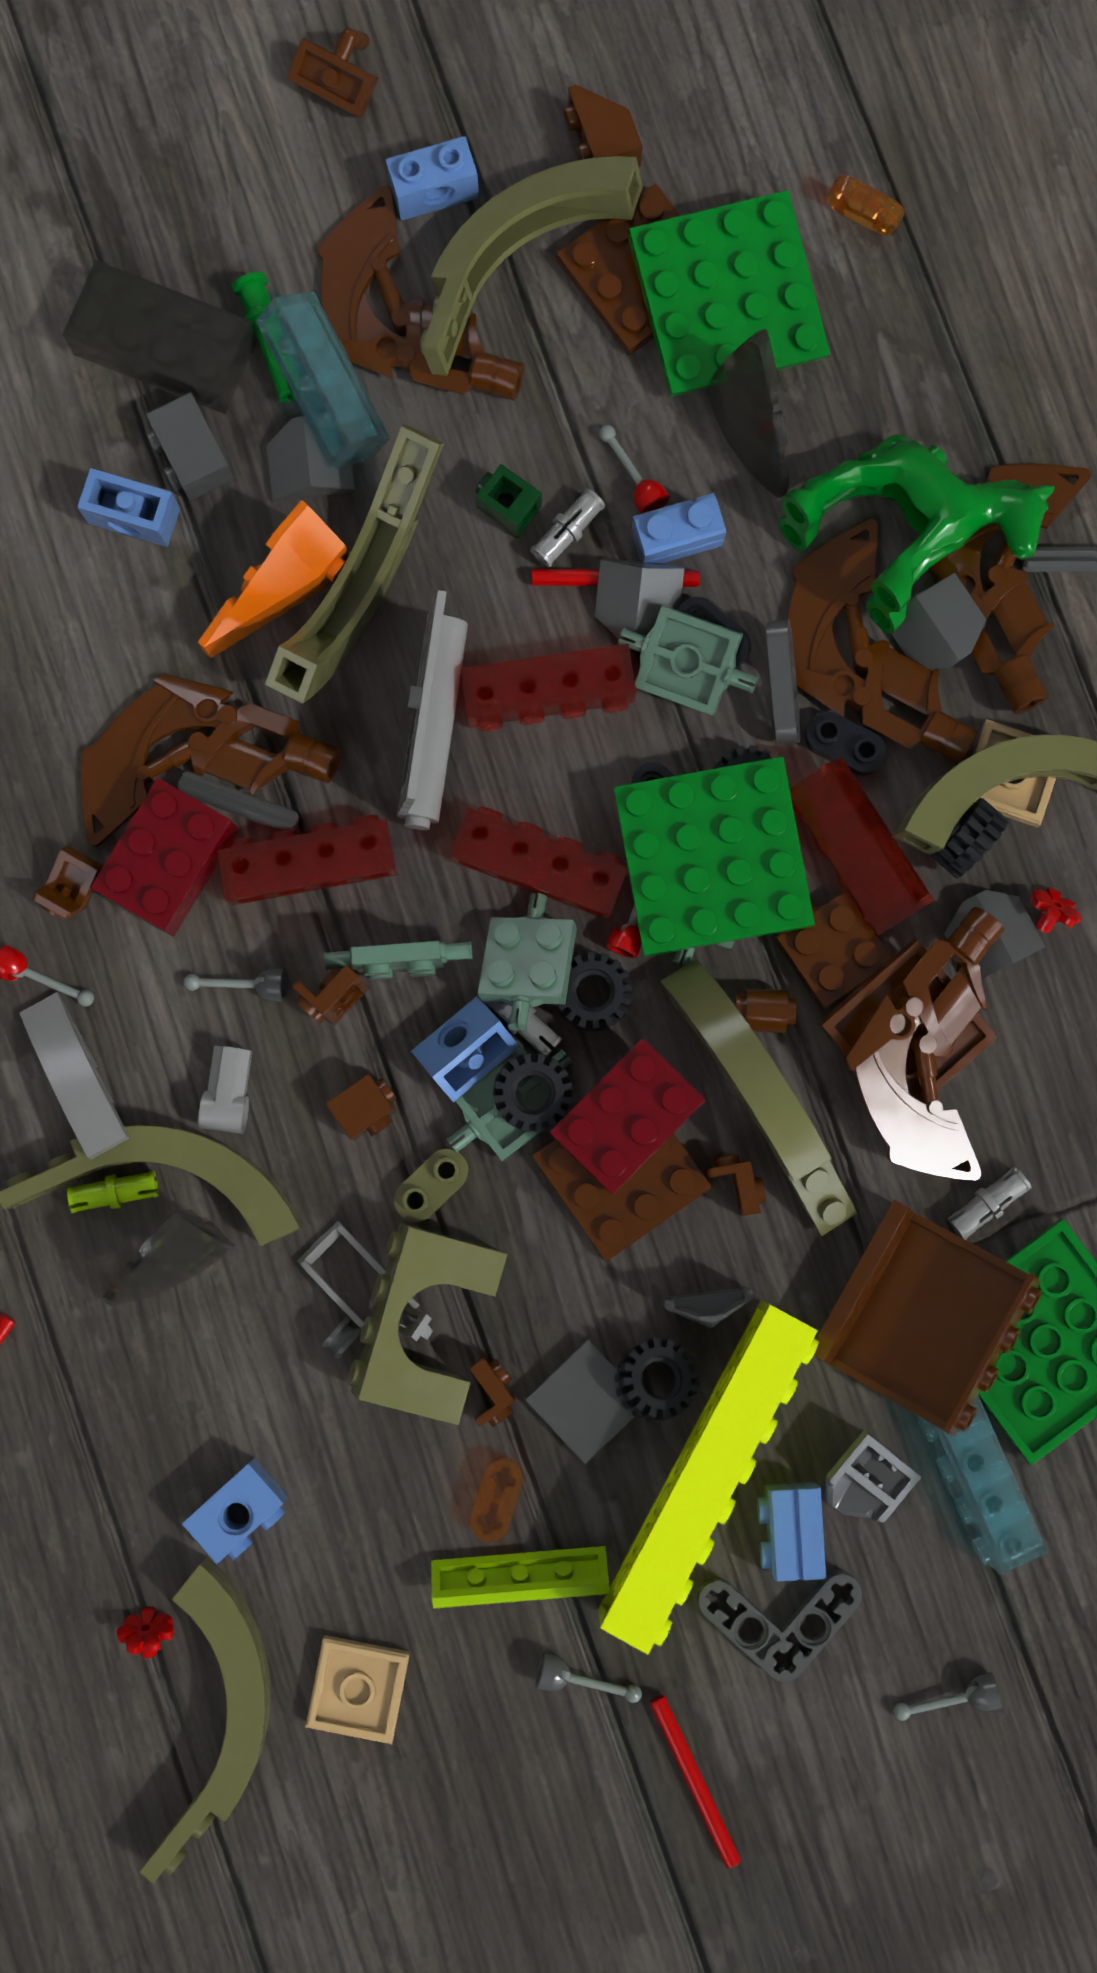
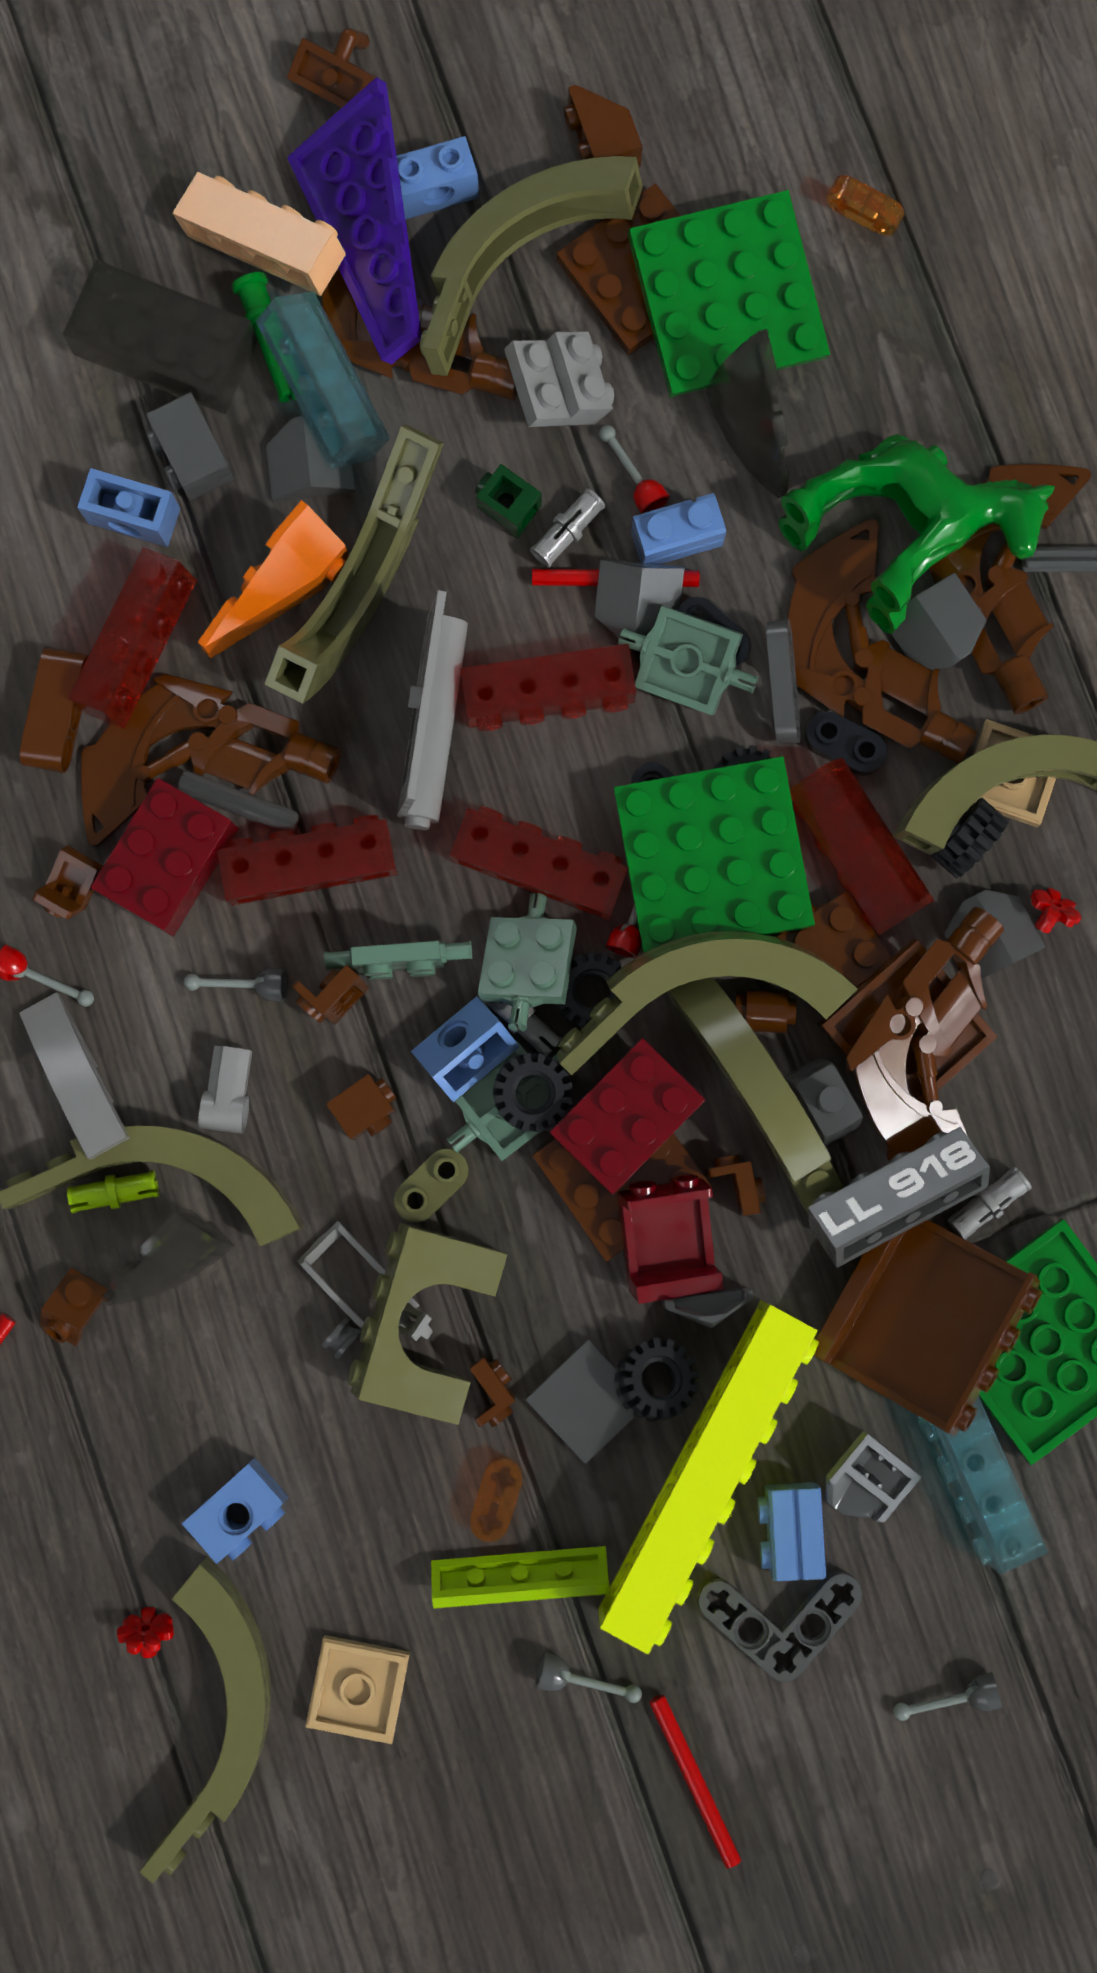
(52, 716): none -> reddish brown beam
(71, 1307): none -> reddish brown bracket
(133, 638): none -> clear red brick
(260, 232): none -> light nougat brick
(355, 187): none -> dark purple wing
(560, 380): none -> light grey plate
(668, 1239): none -> dark red panel
(701, 958): none -> olive arch
(825, 1100): none -> dark grey torso
(898, 1196): none -> dark grey brick

